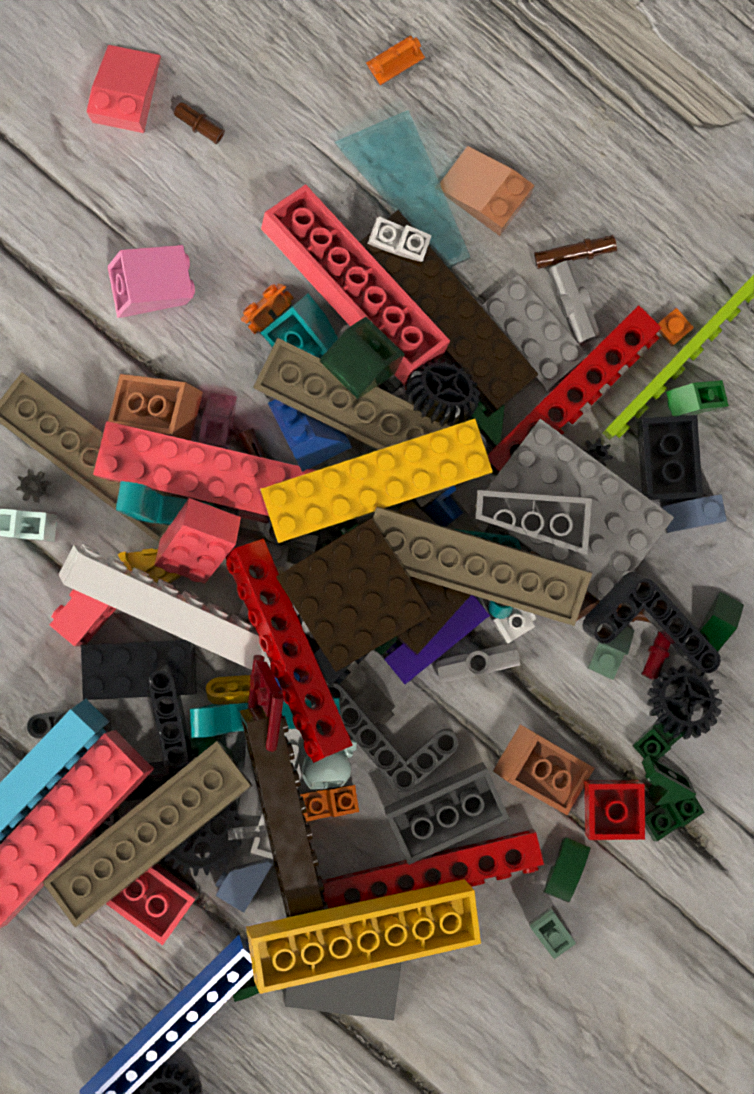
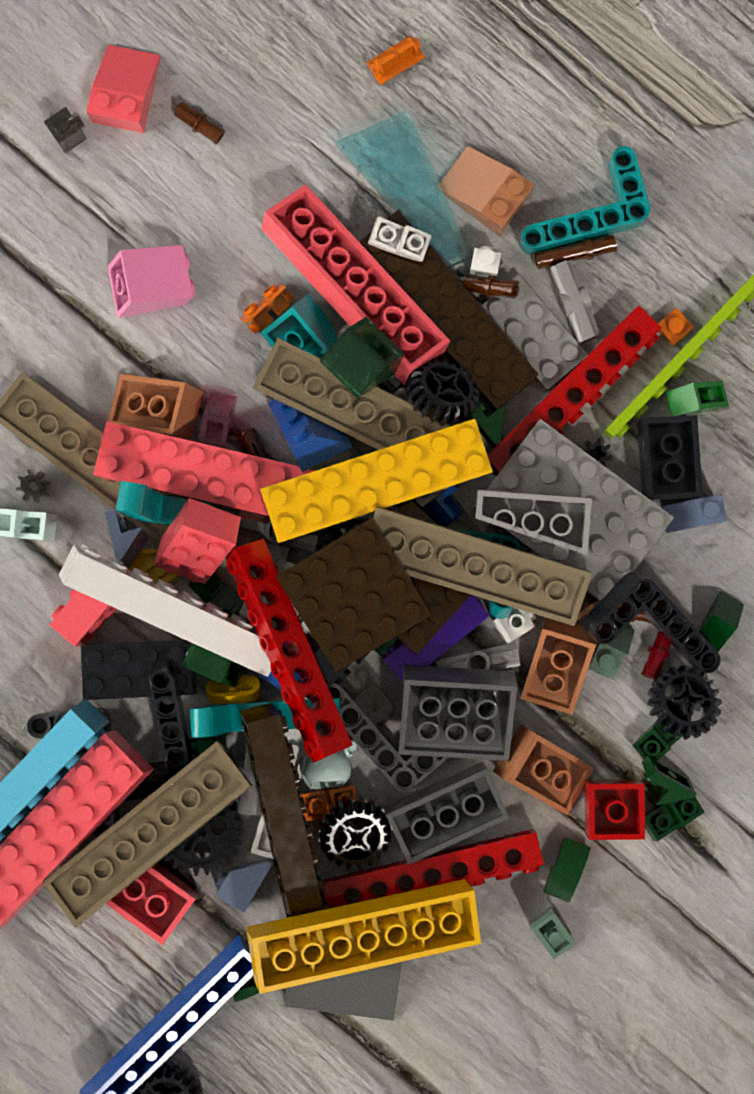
(66, 129): none -> clear smoke brick
(125, 542): none -> sand blue slope
(213, 666): none -> dark green slope
(218, 593): none -> dark green slope
(246, 832): clear tile -> none
(266, 693): dark red plate -> none
(353, 847): none -> black gear
(457, 712): none -> dark grey slope
(485, 262): none -> white brick
(491, 286): none -> reddish brown pin
(558, 666): none -> nougat slope
(595, 216): none -> teal beam

